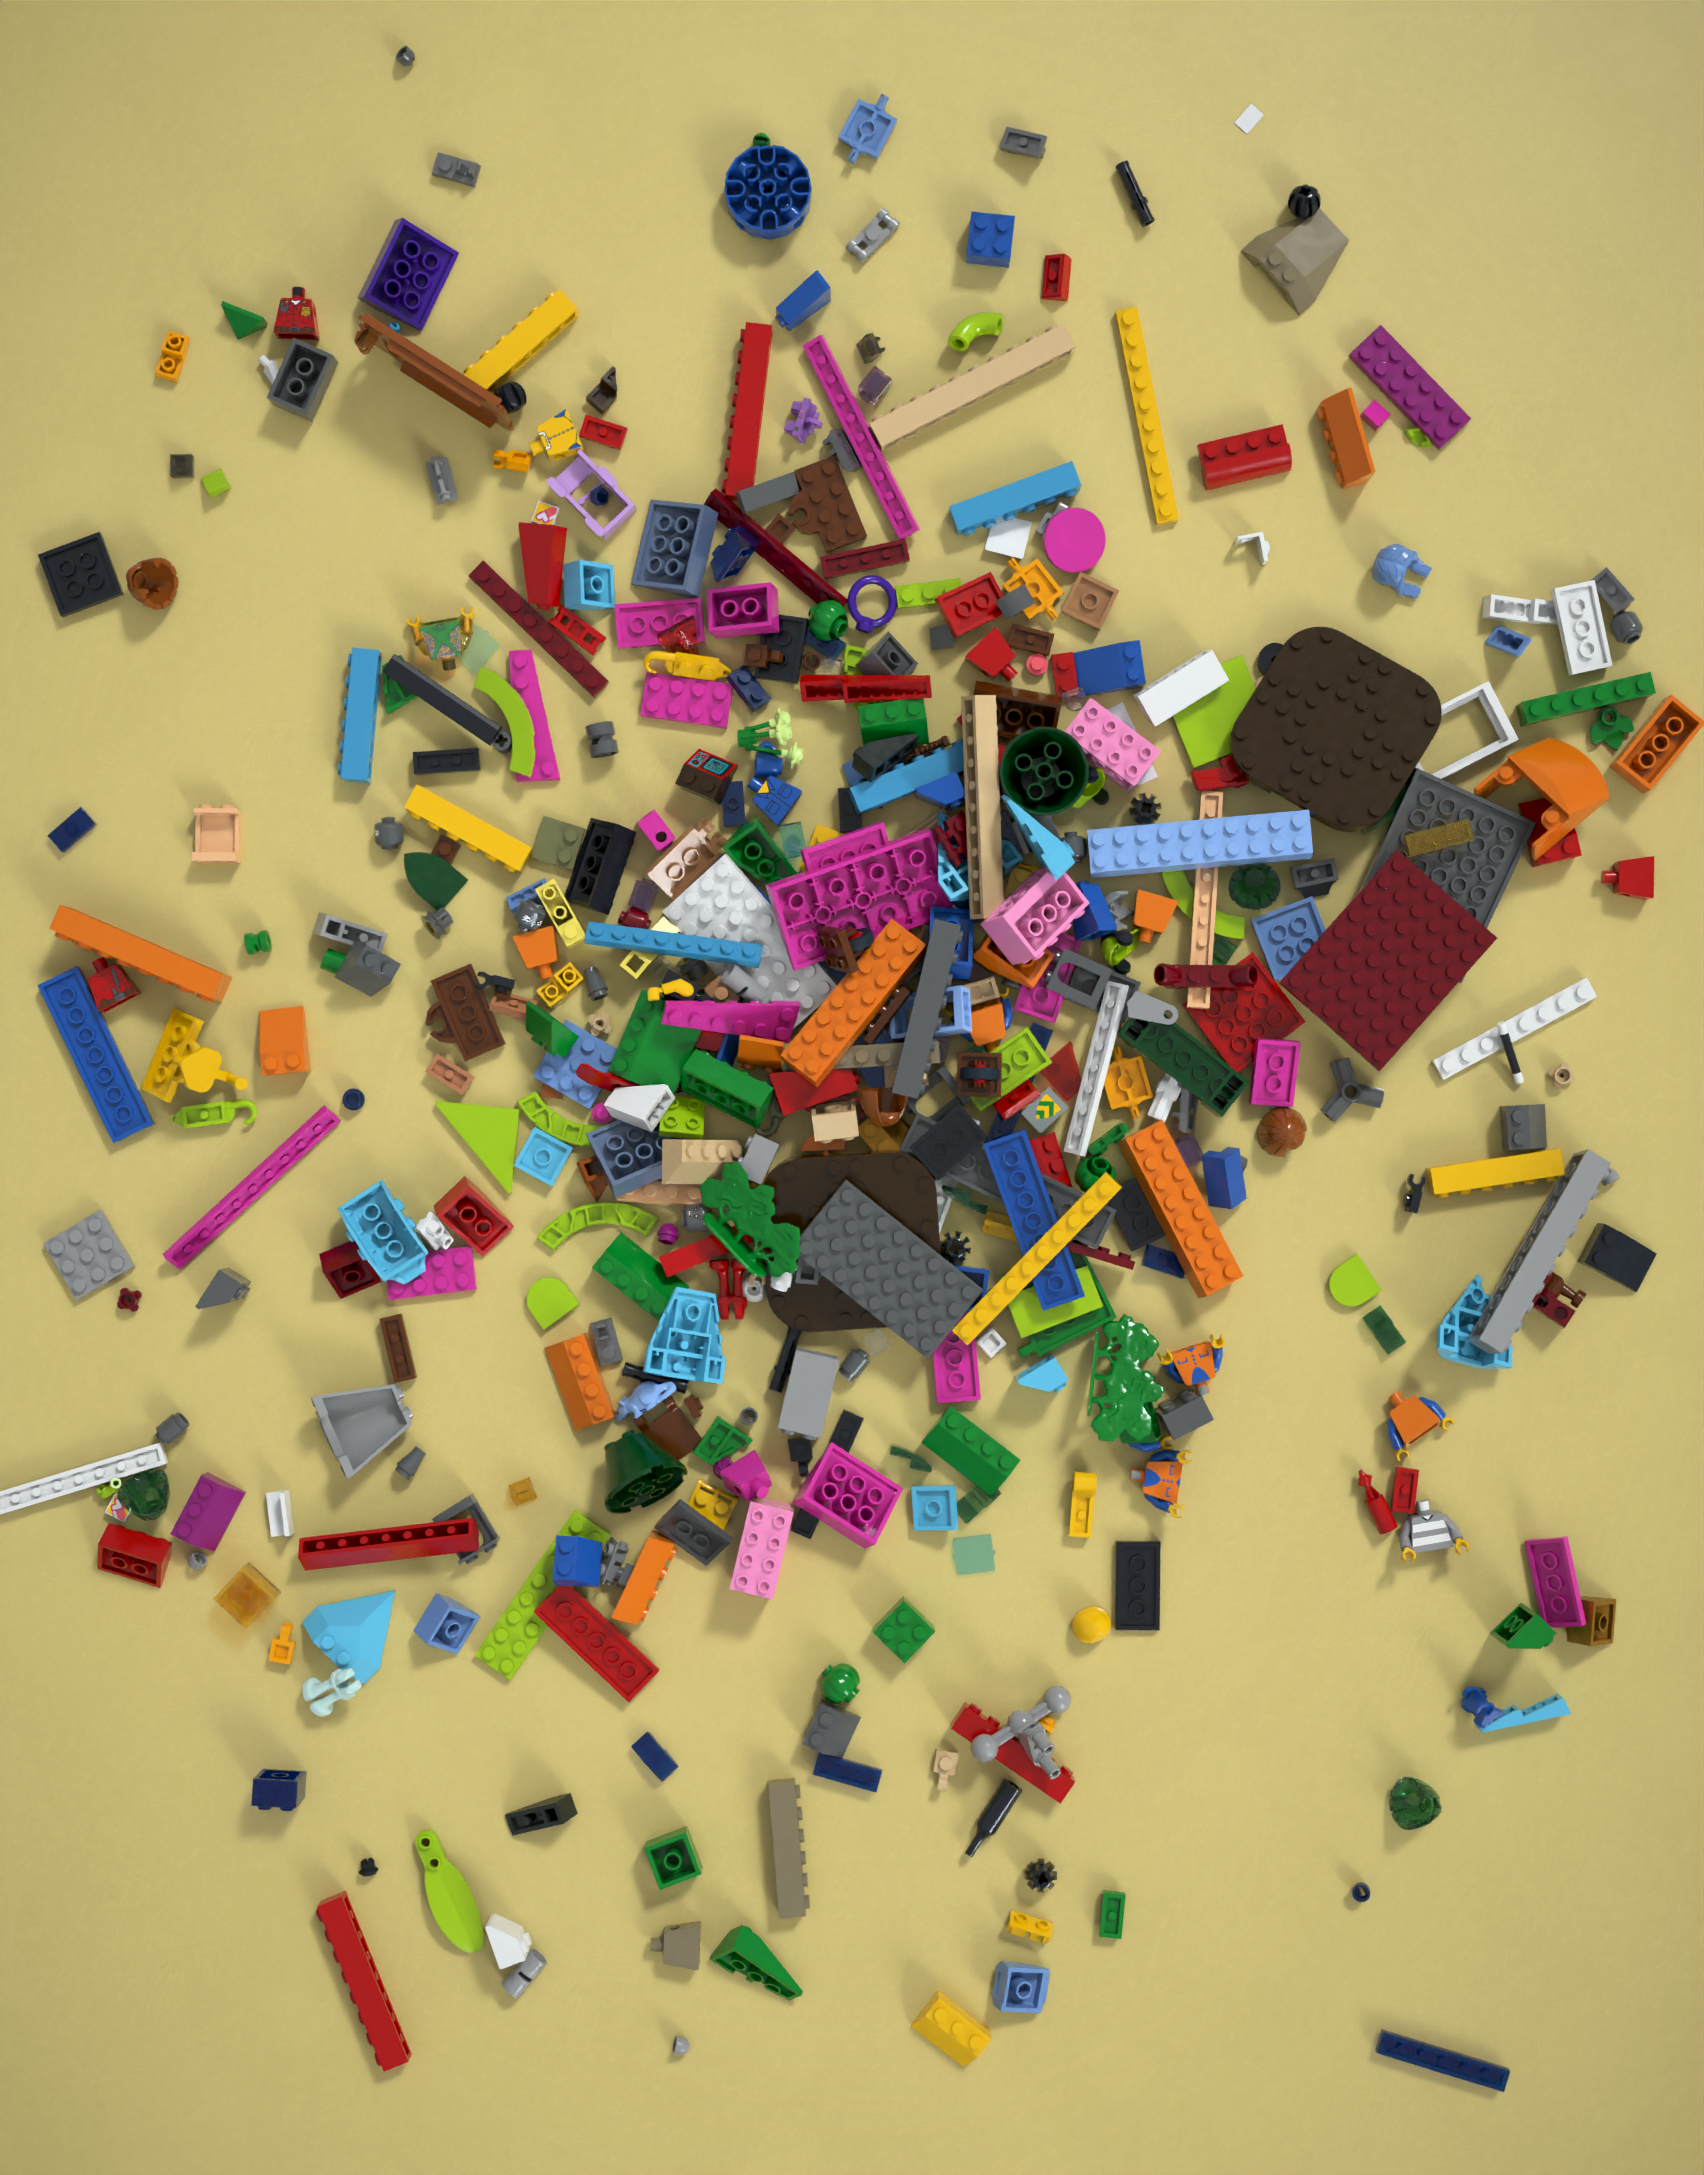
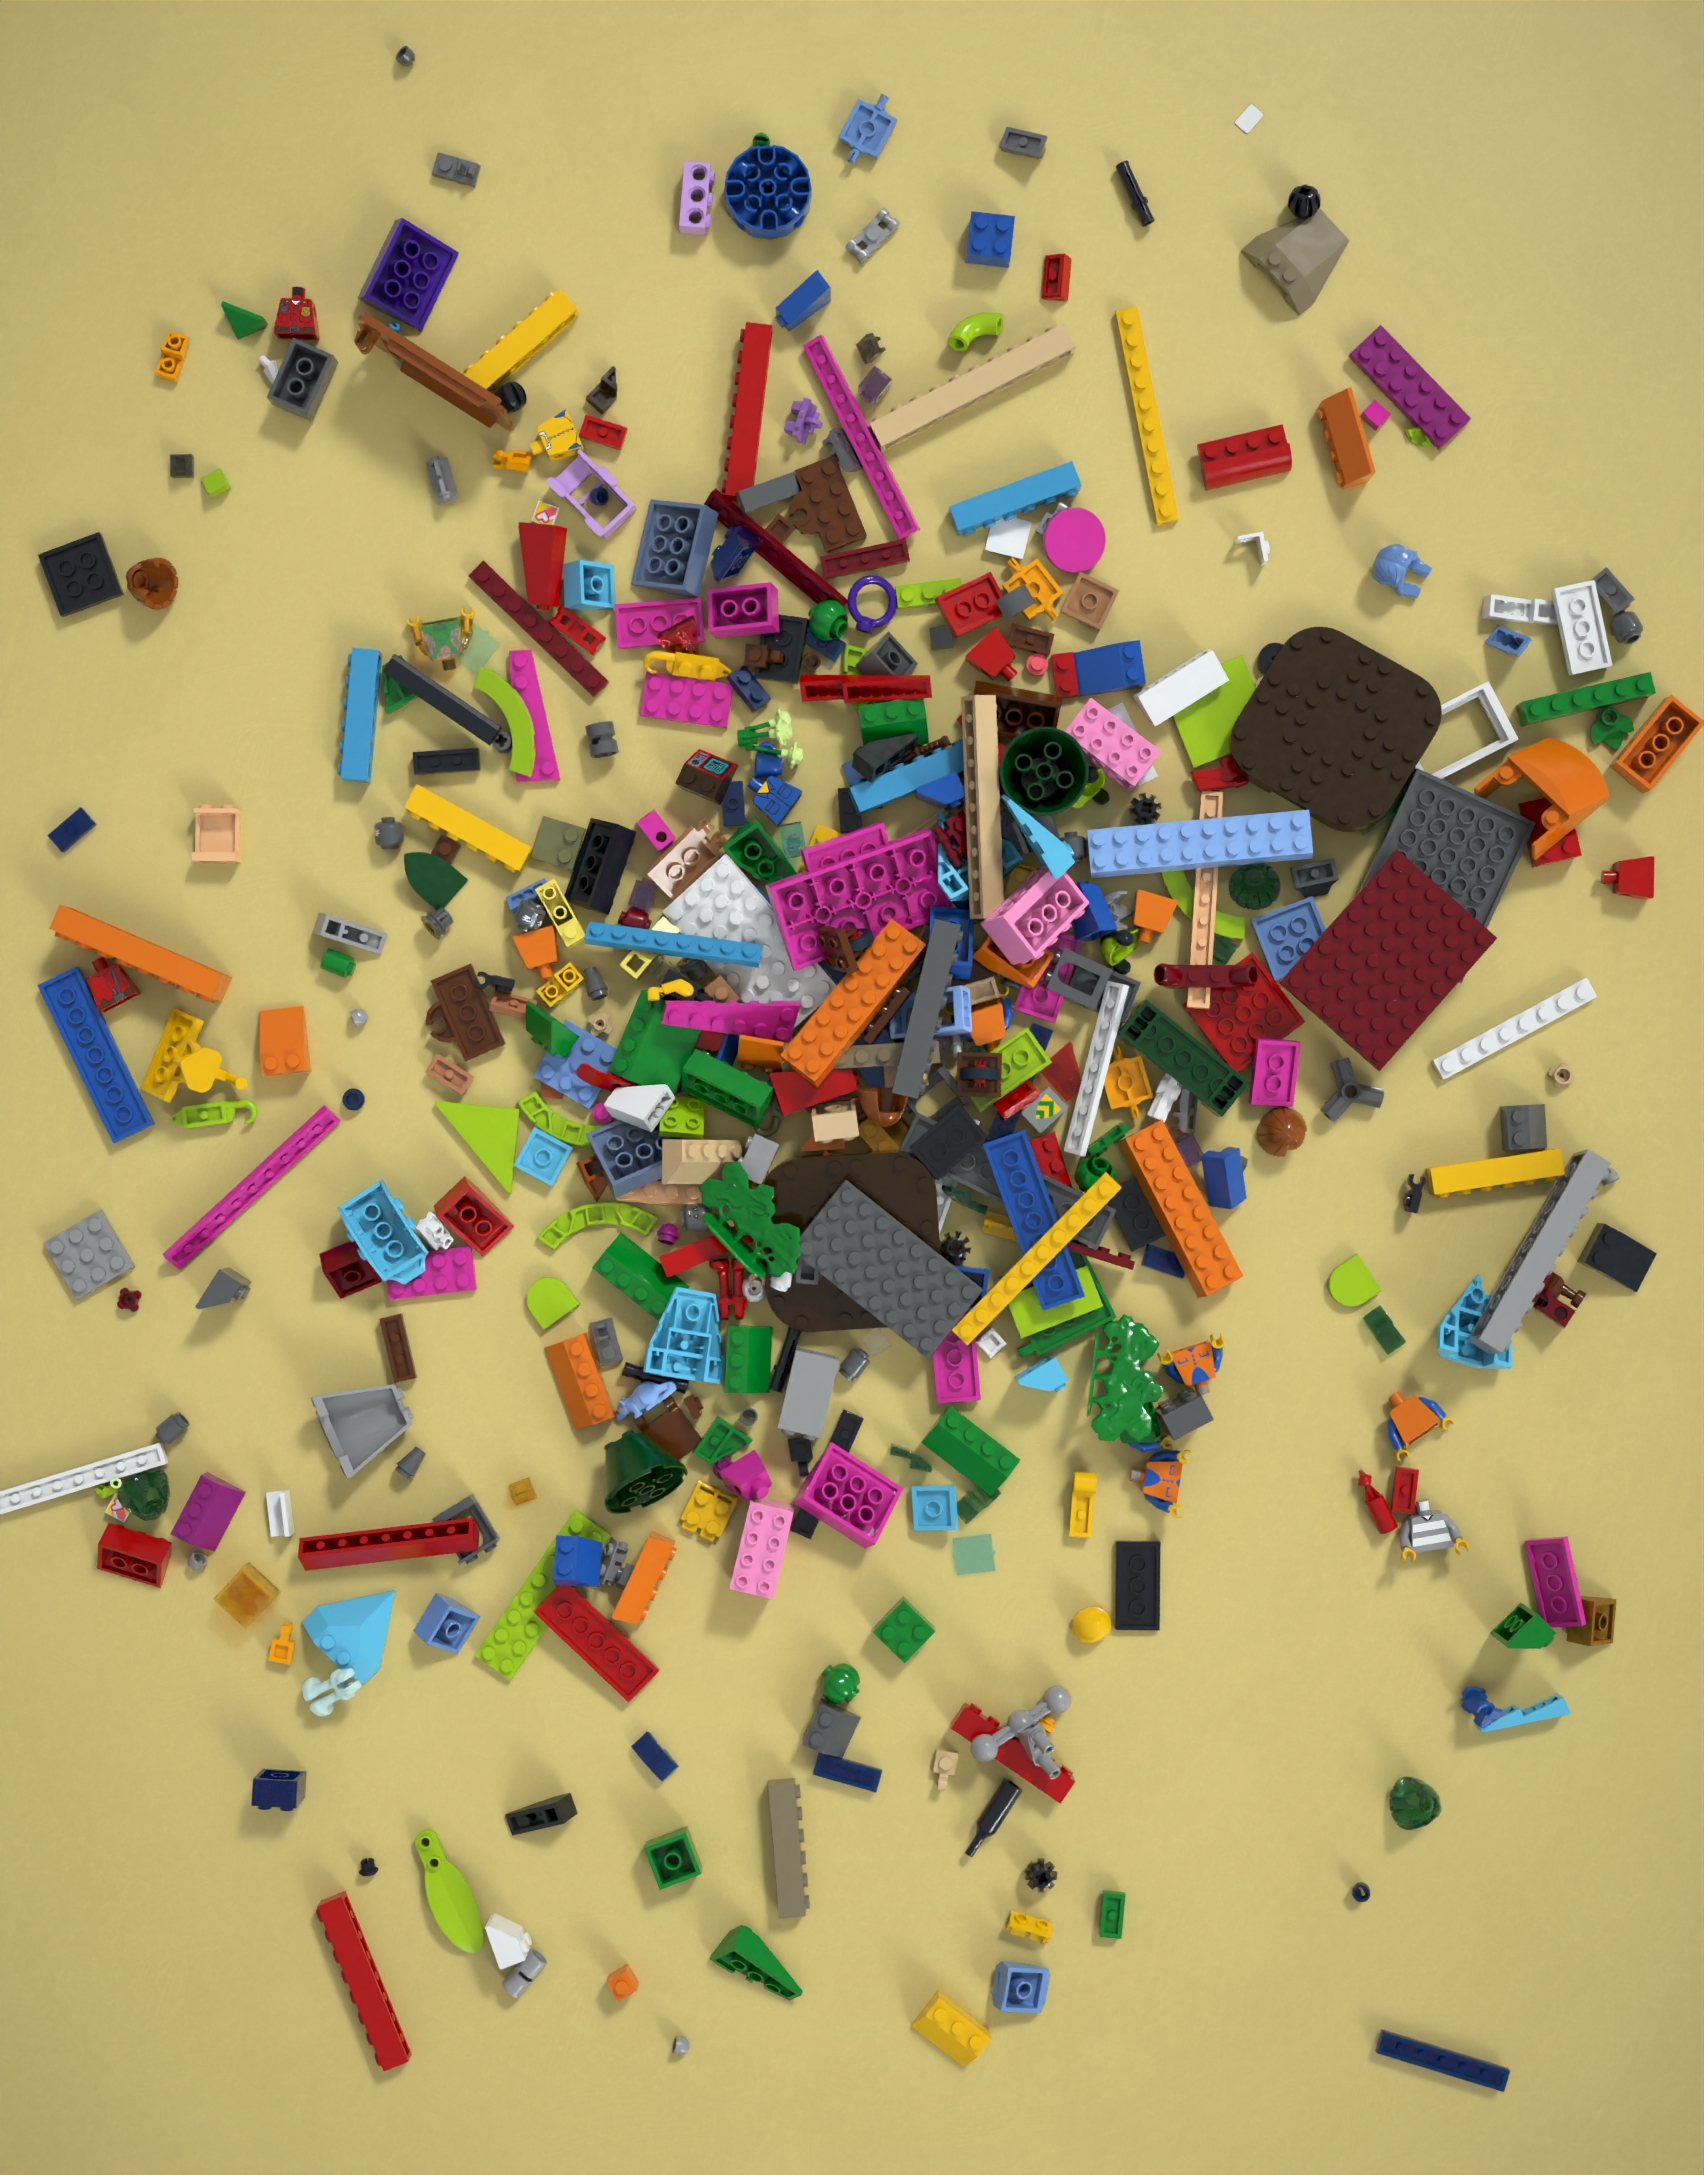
(257, 942): green wheel -> none
(359, 1017): none -> light grey hinge
(367, 969): dark grey slope -> none
(622, 1982): none -> orange brick
(680, 1945): dark tan torso -> none
(691, 188): none -> lavender brick
(693, 1532): dark grey plate -> none
(743, 984): light grey pin -> none
(748, 1359): none -> green slope
(831, 666): clear tile -> none
(956, 1044): none -> white bar
(1074, 699): clear tile -> none
(1150, 1009): light grey piece -> none
(1438, 837): clear yellow plate -> none
(1510, 1053): black bar -> none

